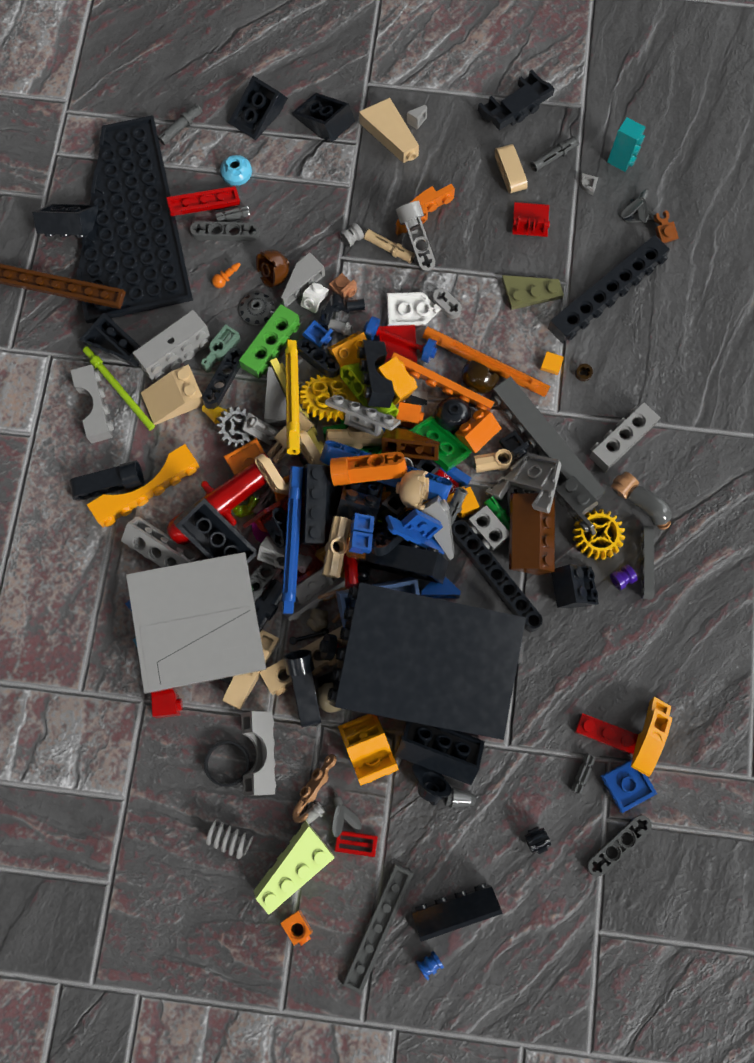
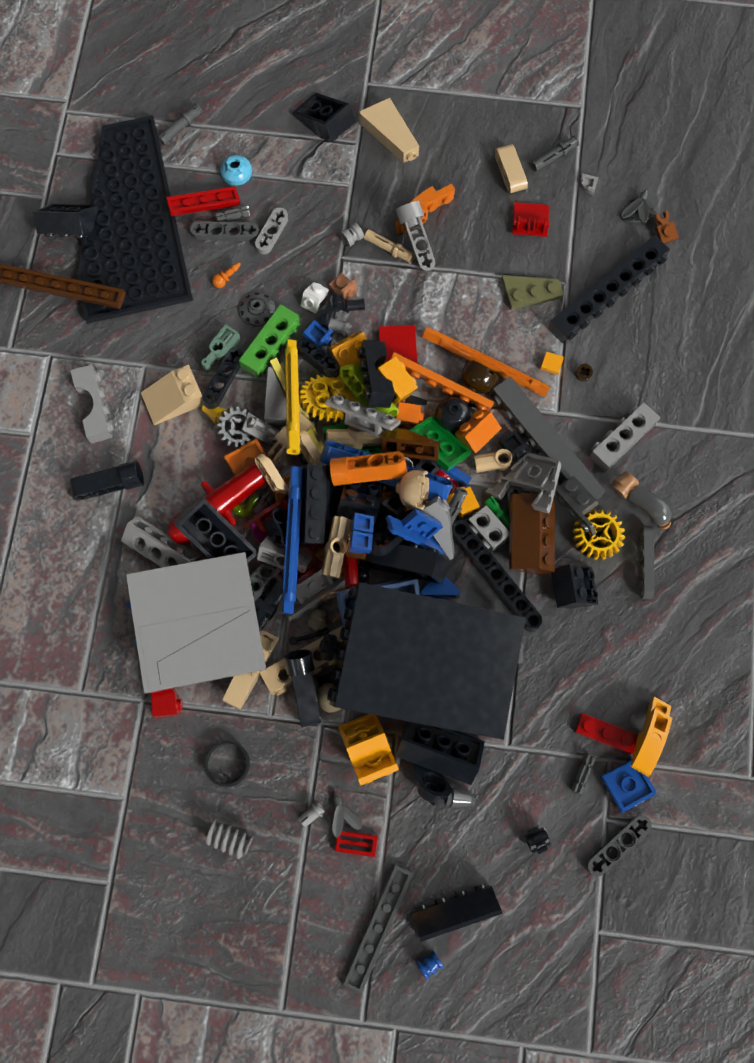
(97, 362): lime bar -> none
(111, 340): black wedge -> none
(111, 507): light orange arch -> none
(160, 357): light grey brick -> none
(257, 108): black slope -> none
(259, 729): light grey arch -> none
(271, 223): none -> light grey beam
(273, 267): reddish brown cylinder -> none
(288, 923): orange brick -> none
(293, 868): yellowish green wedge -> none
(306, 272): light grey slope -> none
(309, 792): medium nougat piece -> none
(372, 328): blue axle -> none
(410, 309): white tile -> none
(417, 116): light grey slope -> none
(448, 302): light grey beam -> none
(518, 104): black bracket -> none
(623, 577): dark purple wheel -> none
(626, 144): teal brick -> none

